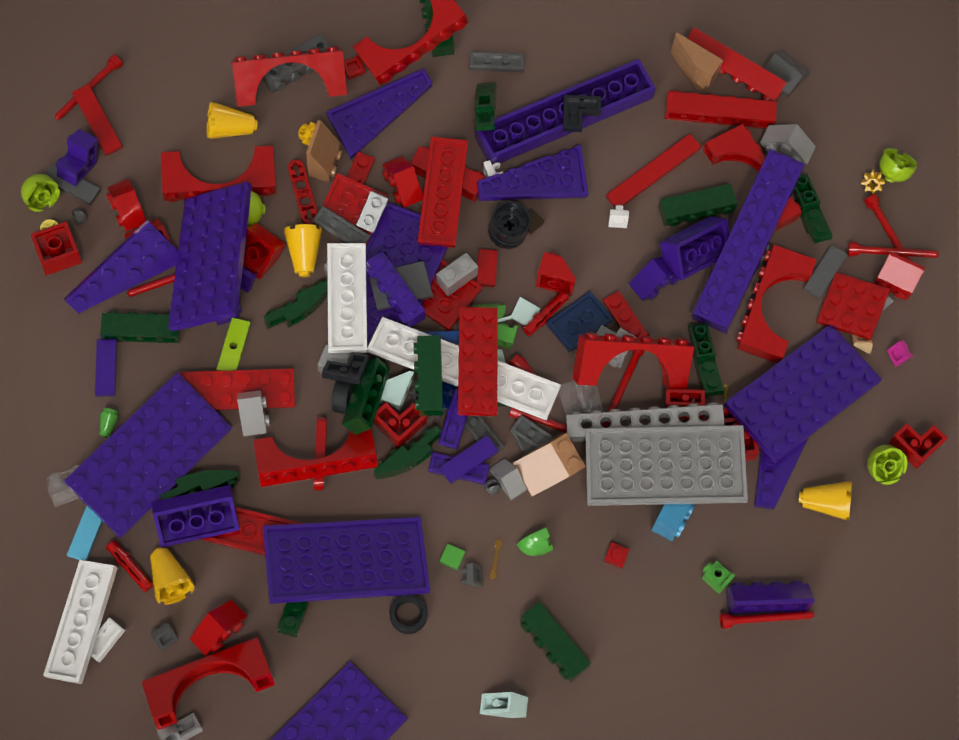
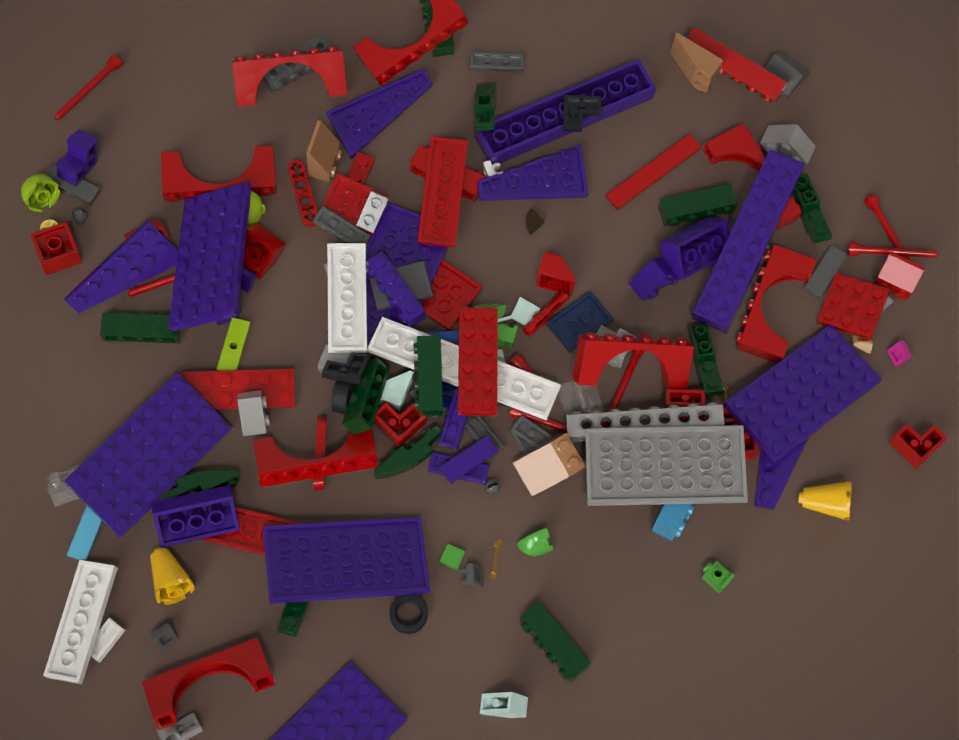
(97, 120): red tile -> none
(106, 367): dark purple tile -> none
(108, 420): bright green cone -> none
(123, 559): red pin -> none
(125, 201): red brick -> none
(217, 627): red brick -> none
(228, 122): yellow cone -> none
(294, 312): dark green slope -> none
(303, 247): yellow cone -> none
(305, 132): yellow gear -> none
(353, 67): red plate -> none
(404, 181): red brick -> none
(457, 274): light grey brick -> none
(487, 267): red tile -> none
(509, 478): light grey slope -> none
(513, 216): black wheel -> none
(616, 555): red plate -> none
(618, 217): white tile -> none
(624, 315): red plate -> none
(720, 109): red brick -> none
(728, 620): red piece -> none
(769, 598): dark purple slope -> none
(868, 181): yellow gear -> none
(886, 464): lime cylinder -> none
(896, 166): lime cylinder -> none

